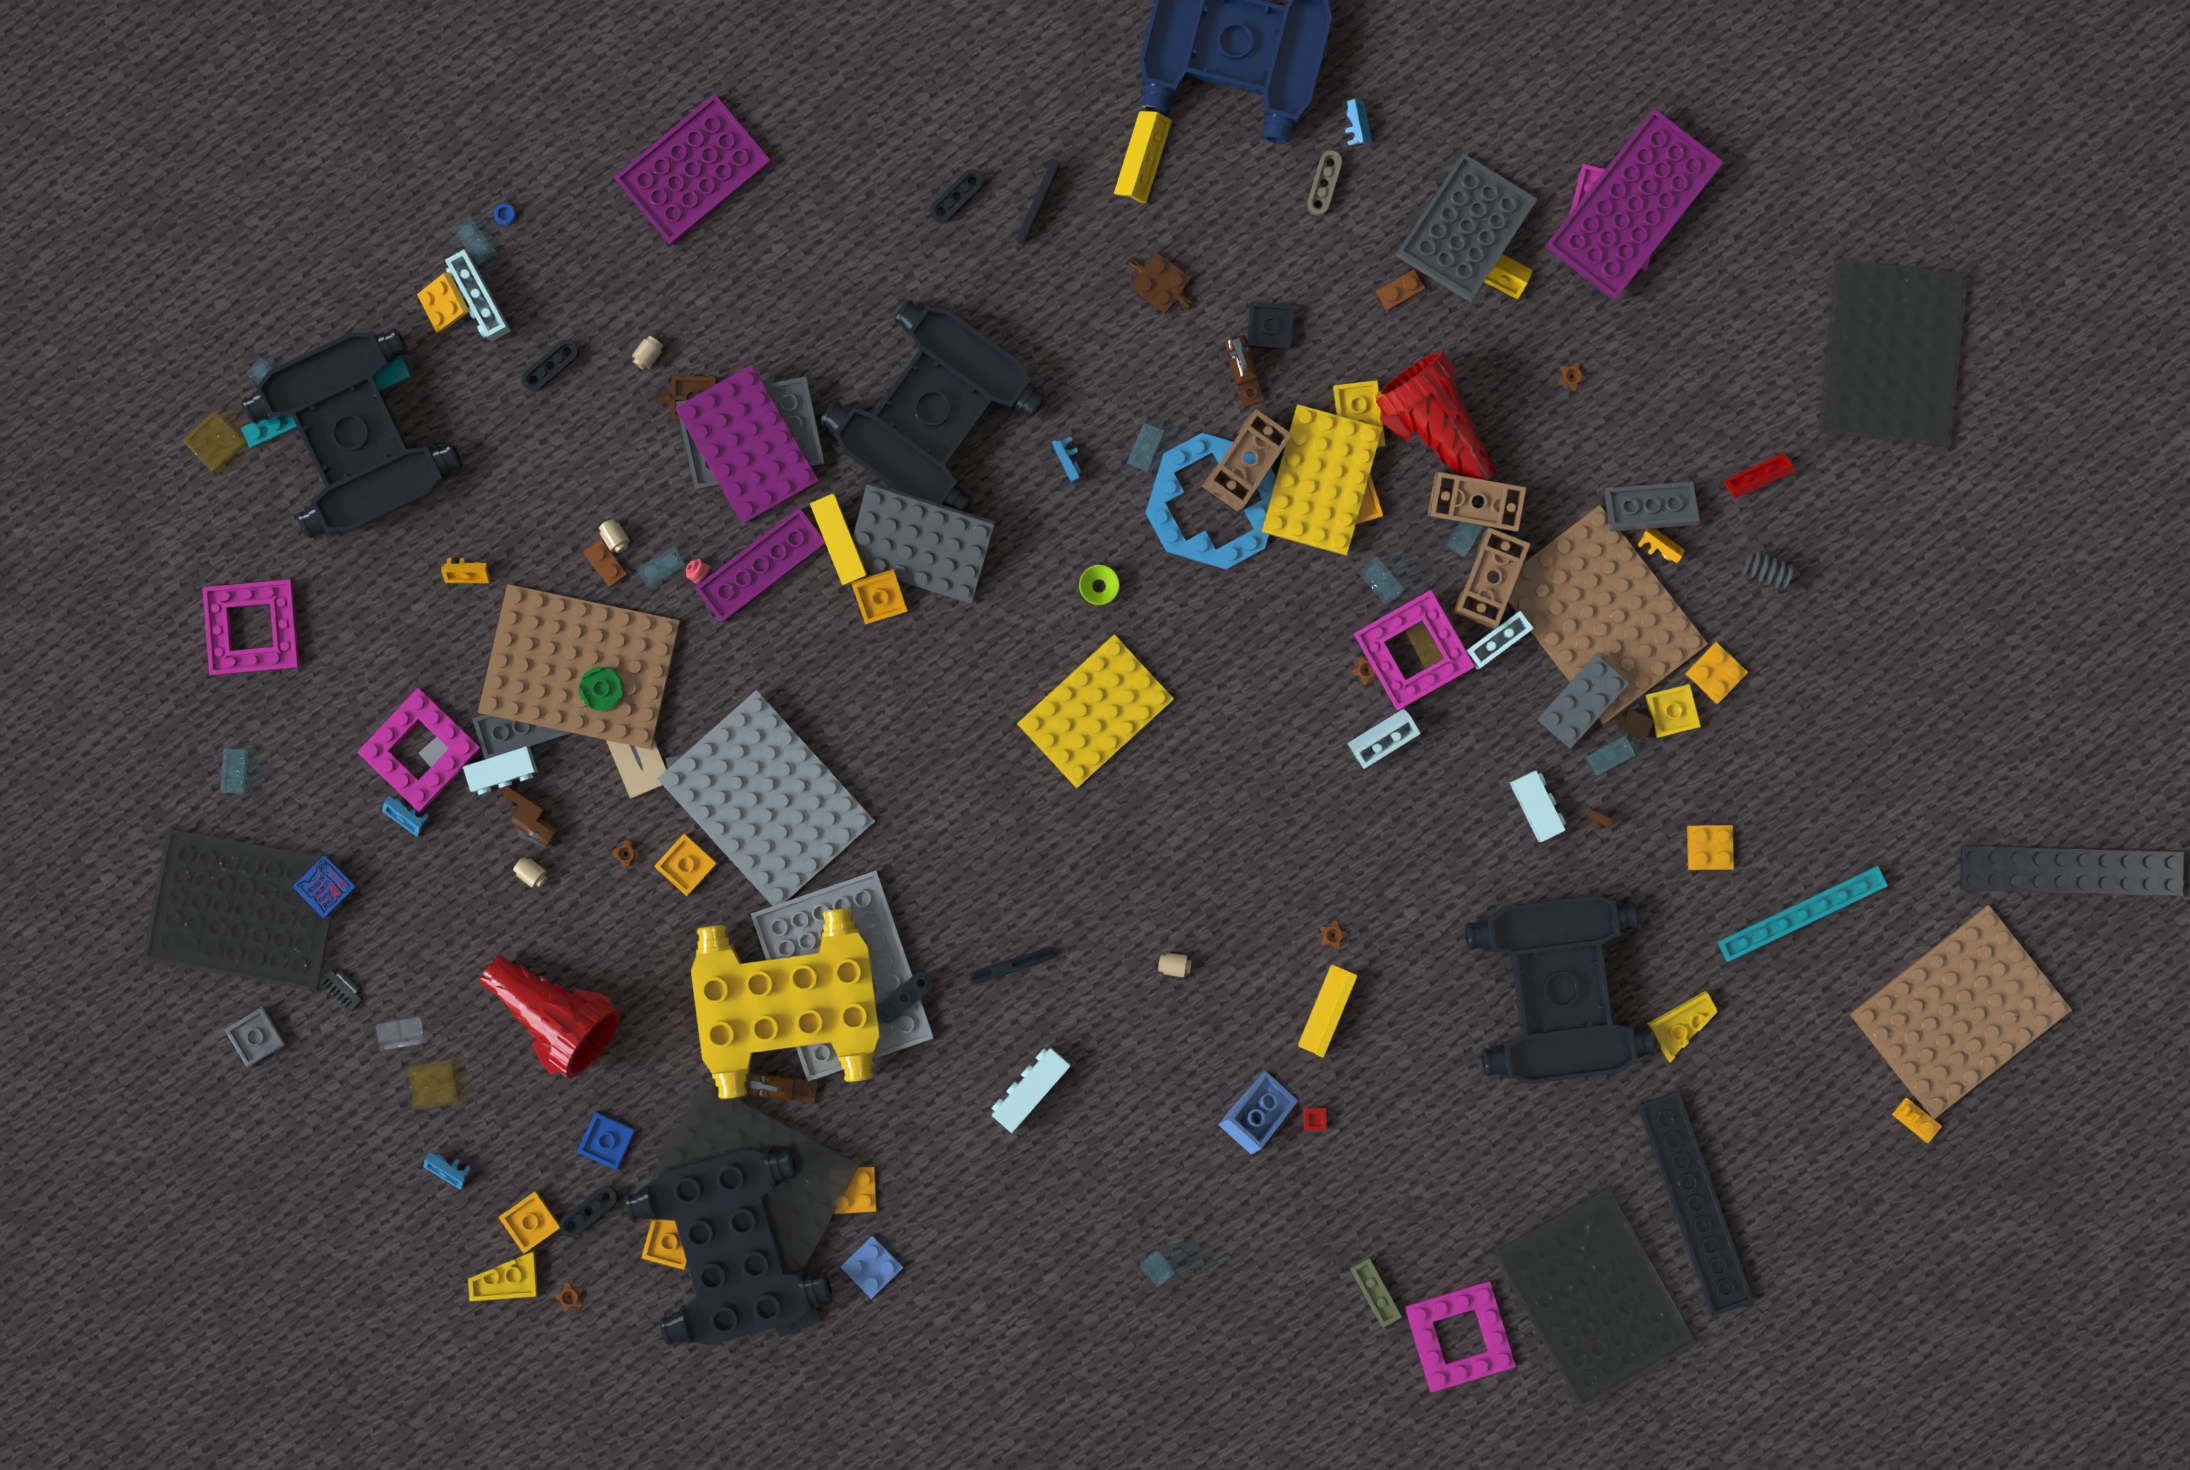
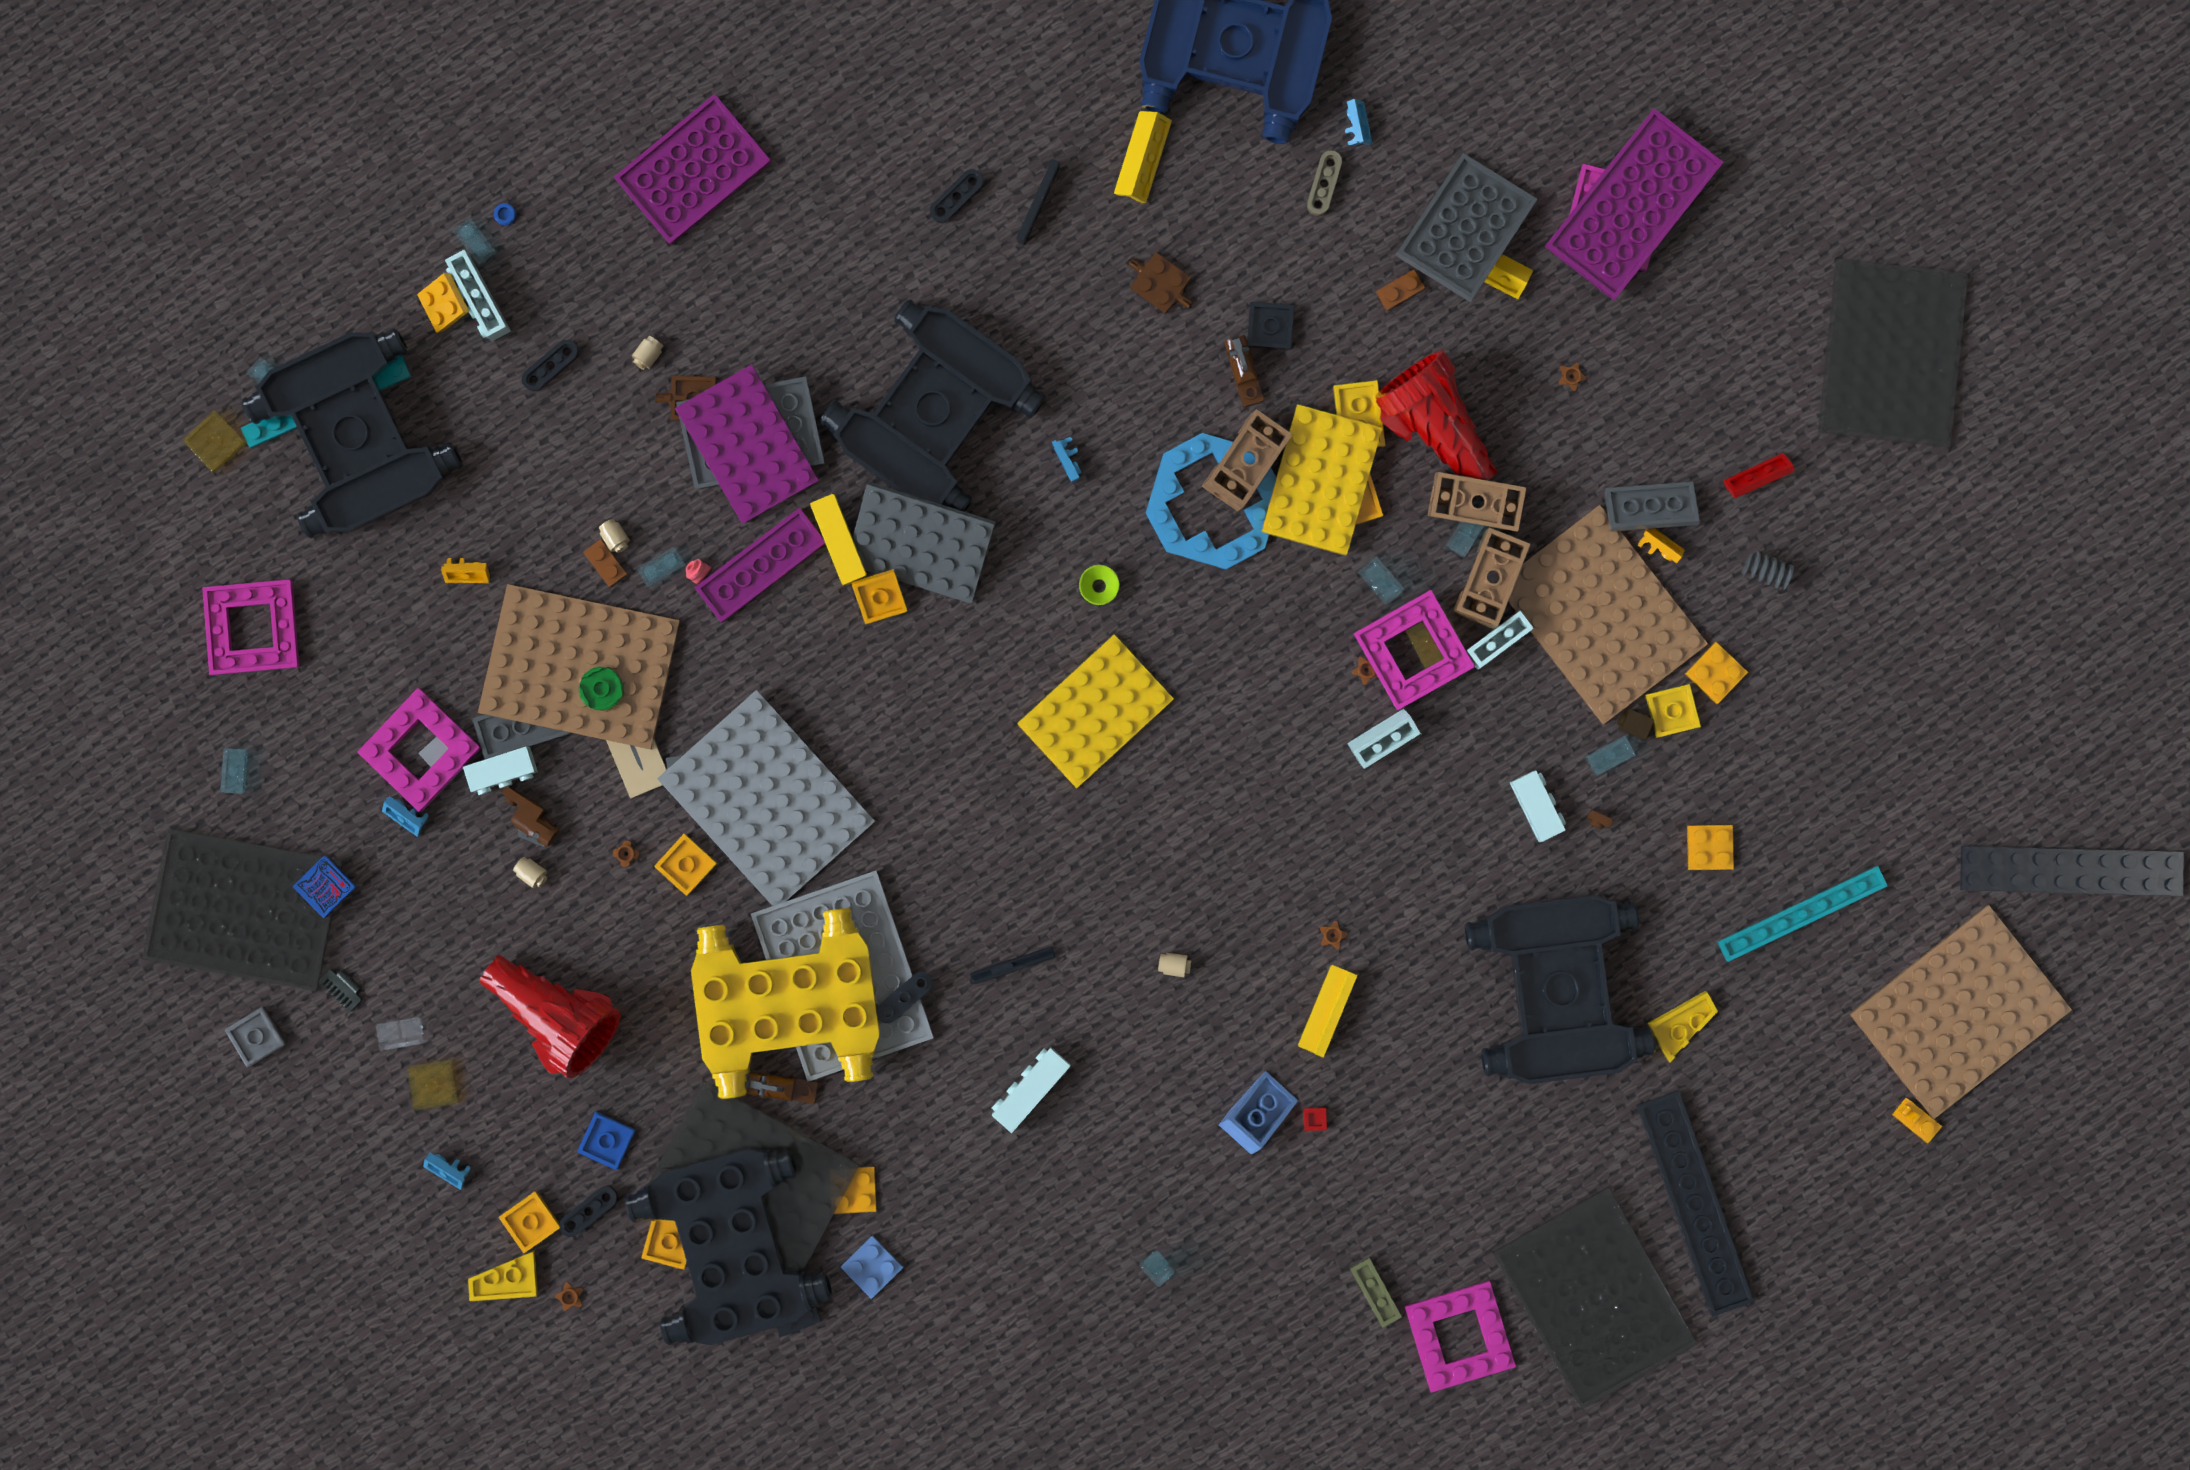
(1145, 447): clear light blue plate -> none
(1583, 701): dark grey plate -> none

